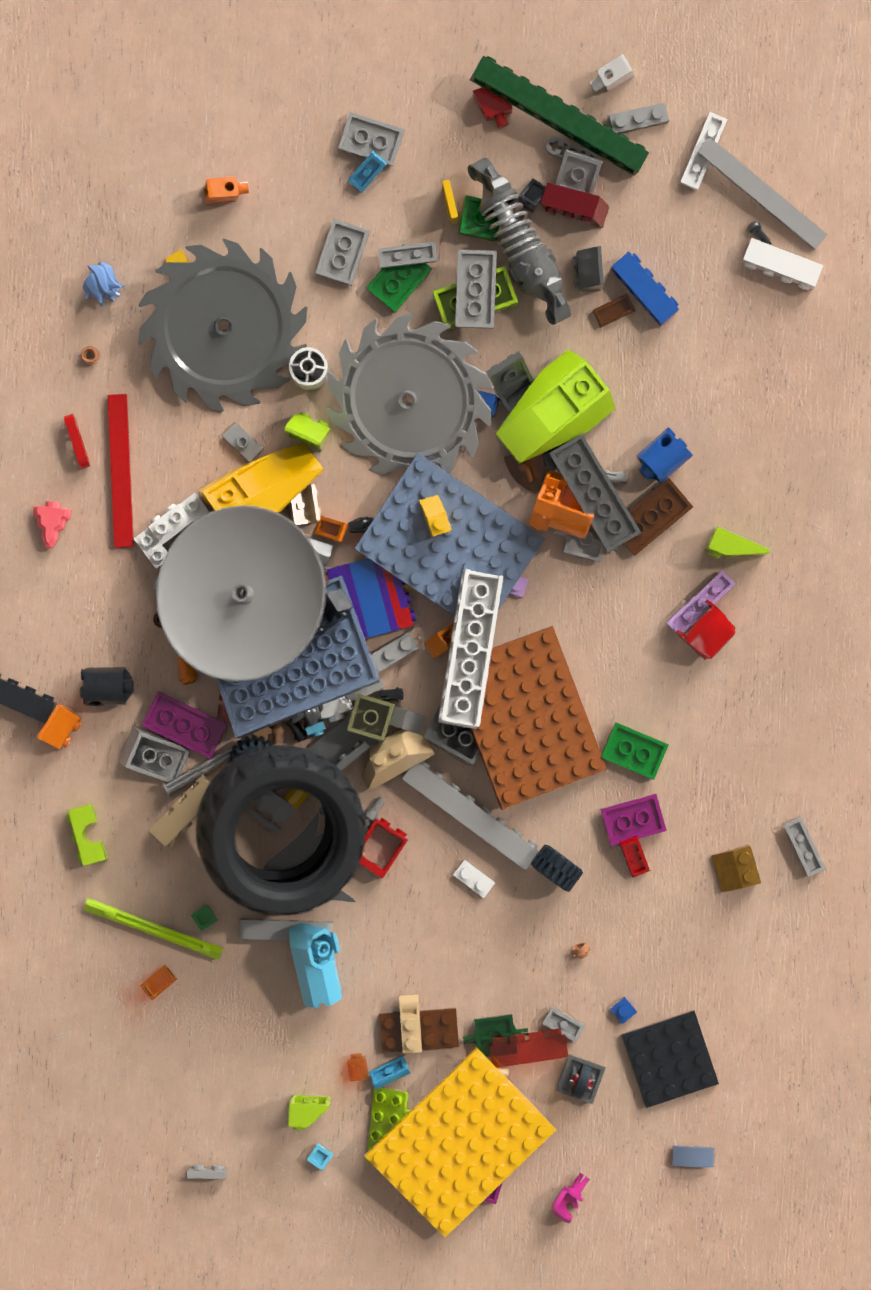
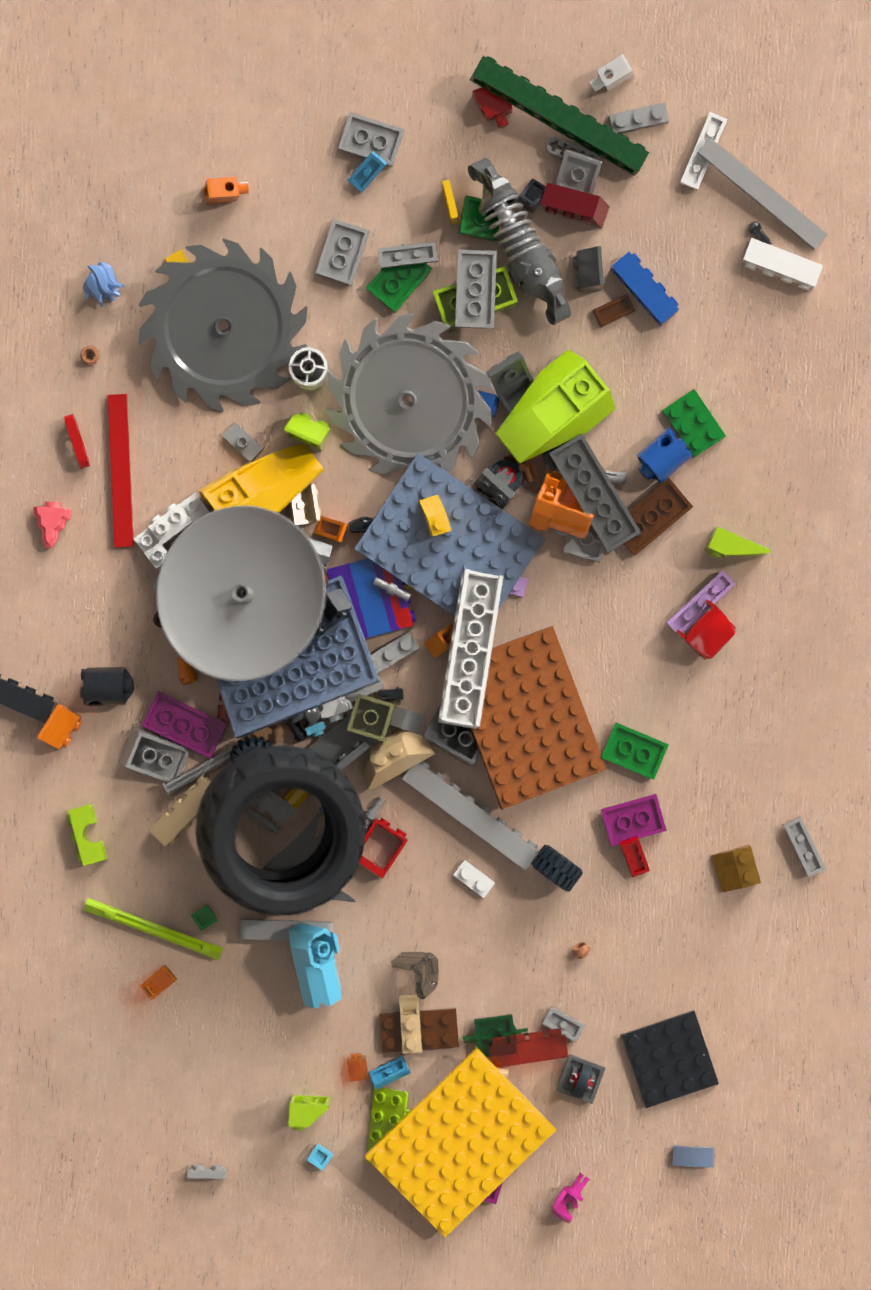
(392, 589): none -> light grey bar
(415, 961): none -> clear smoke piece
(500, 482): none -> dark grey plate
(623, 1010): blue plate -> none
(694, 423): none -> green plate

